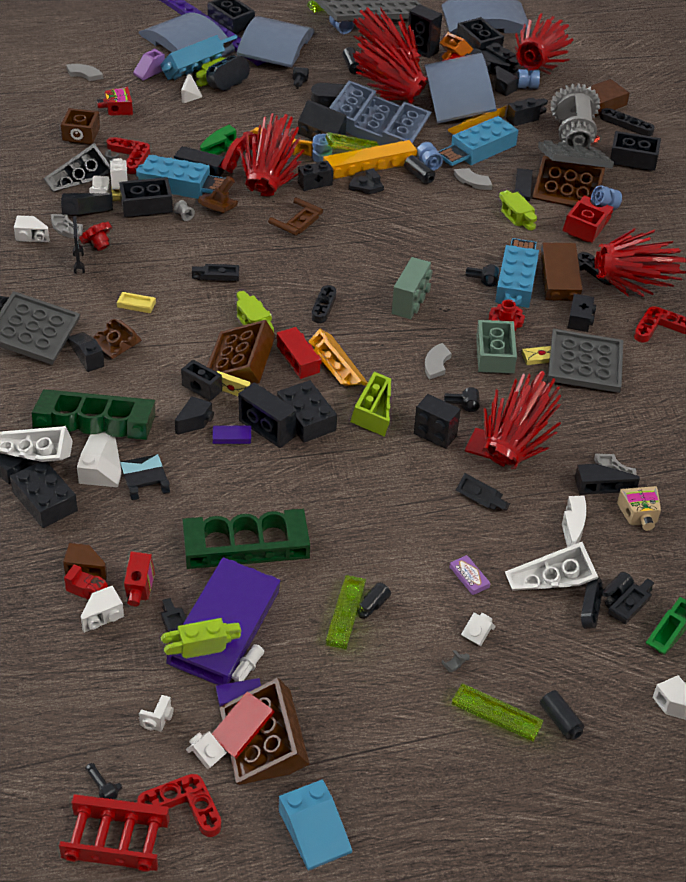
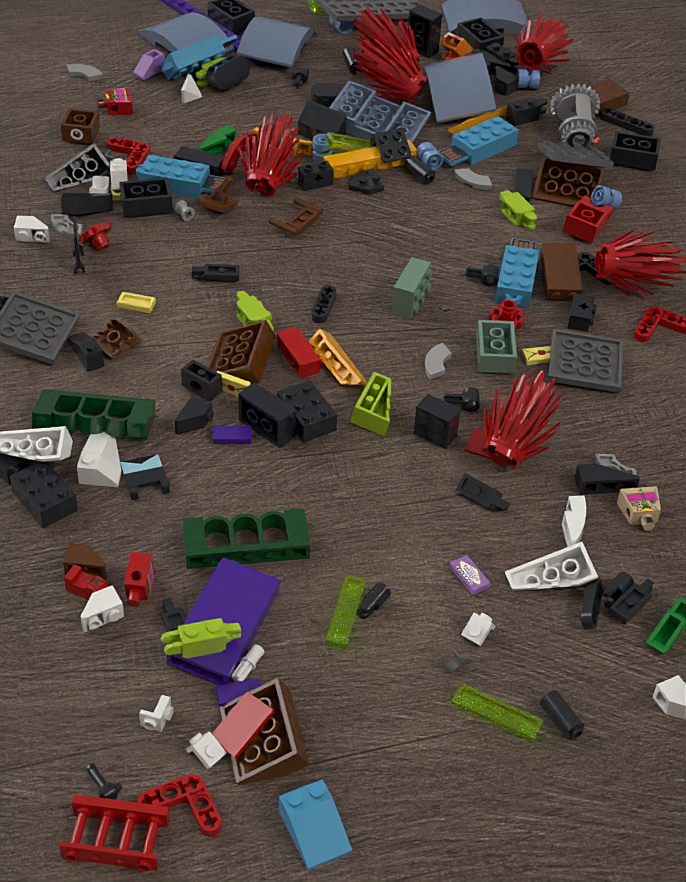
(391, 145): none -> black bracket

